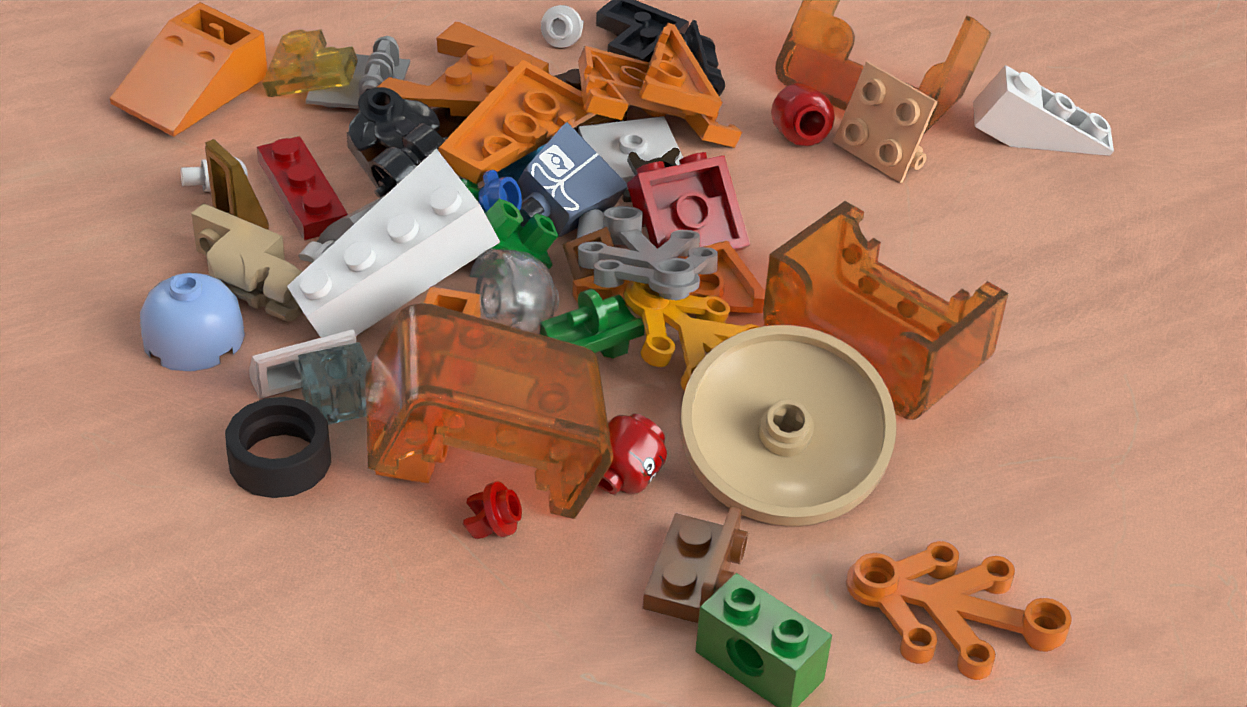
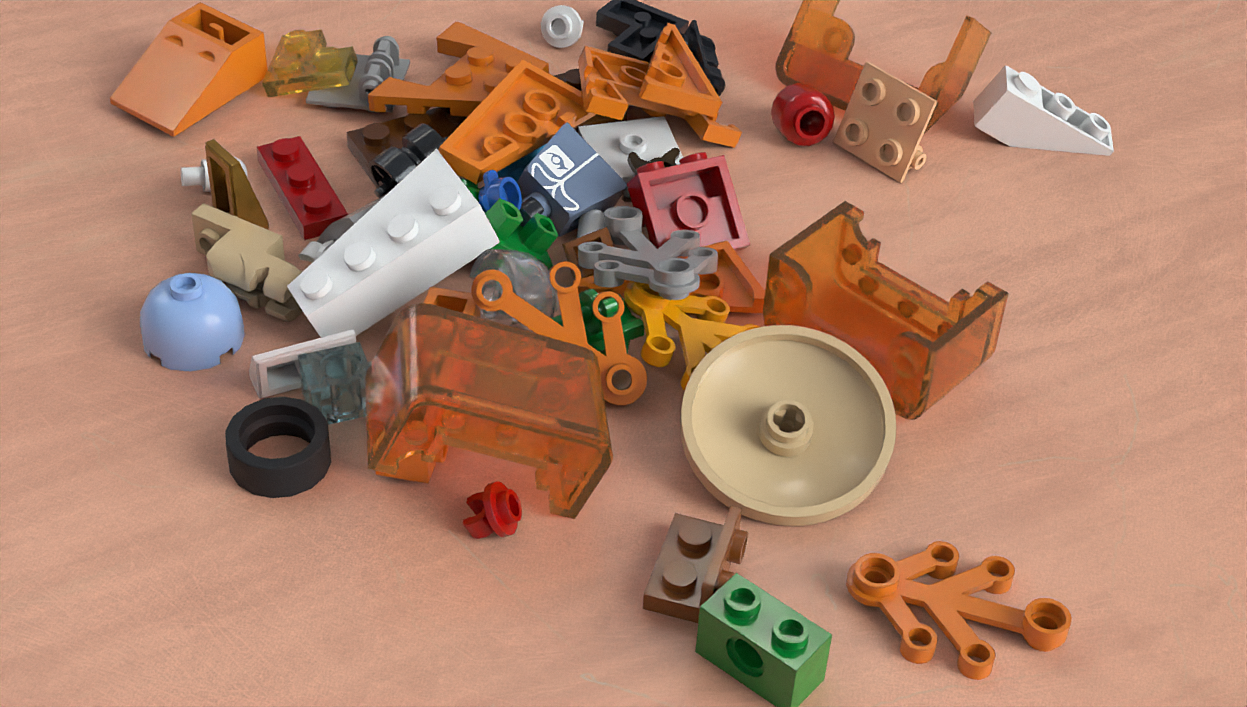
(387, 118): black plate -> none
(573, 327): none -> orange plant
(636, 454): red head -> none

